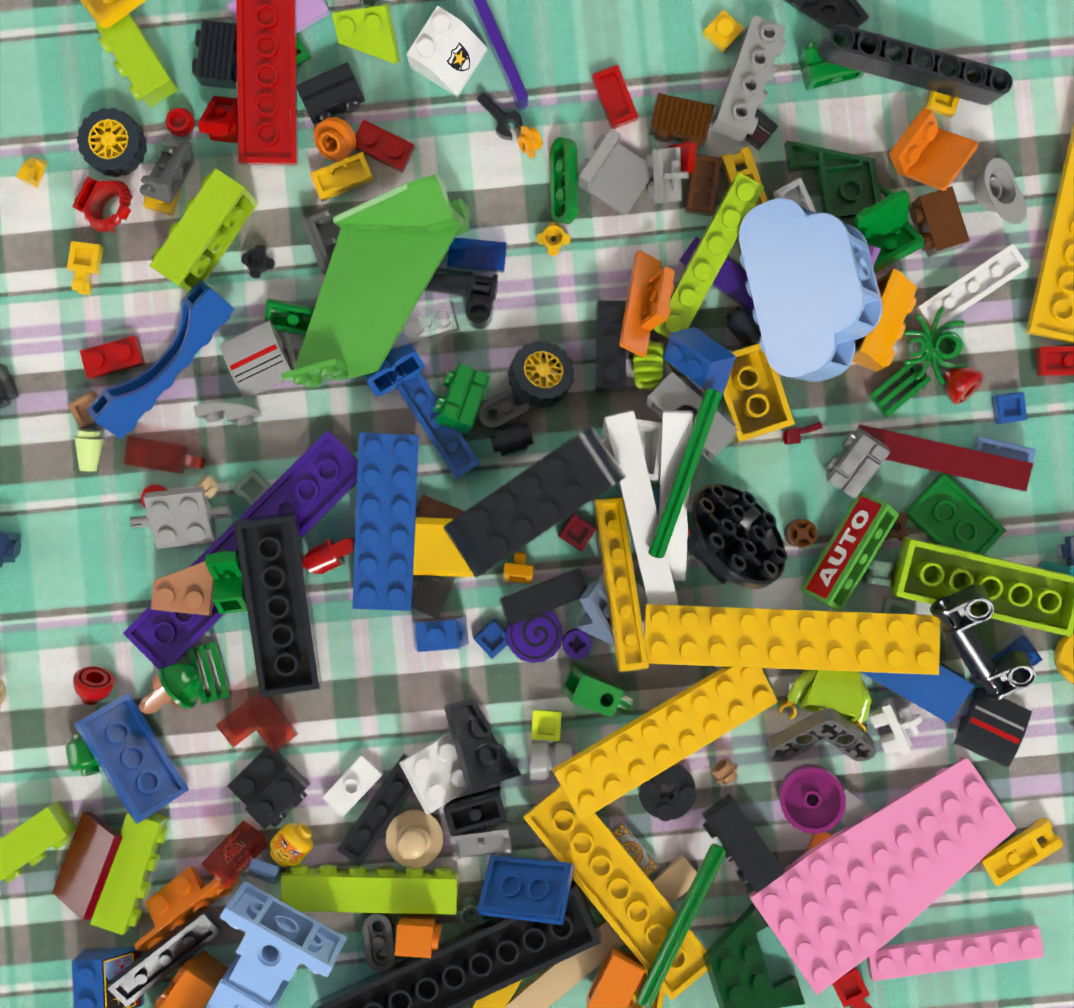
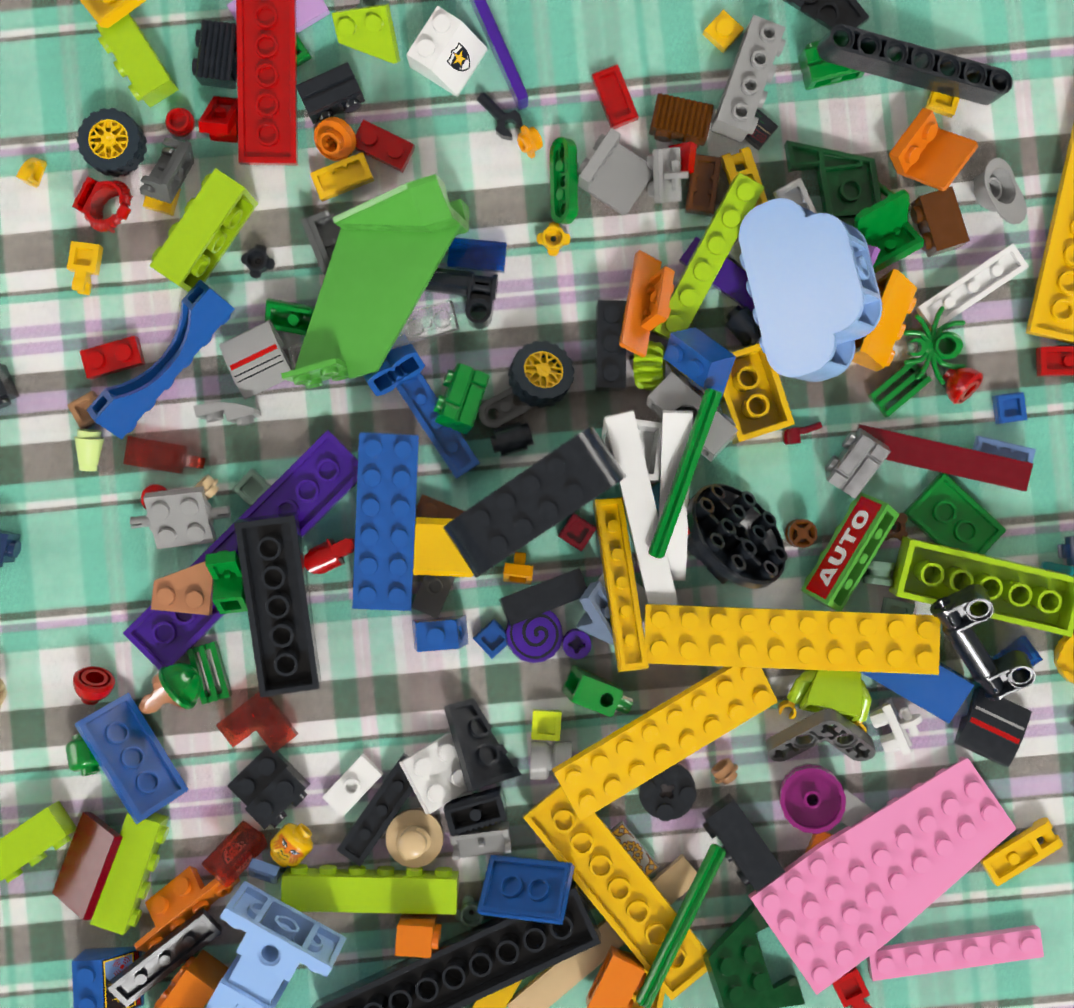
(379, 939): dark grey plate -> none

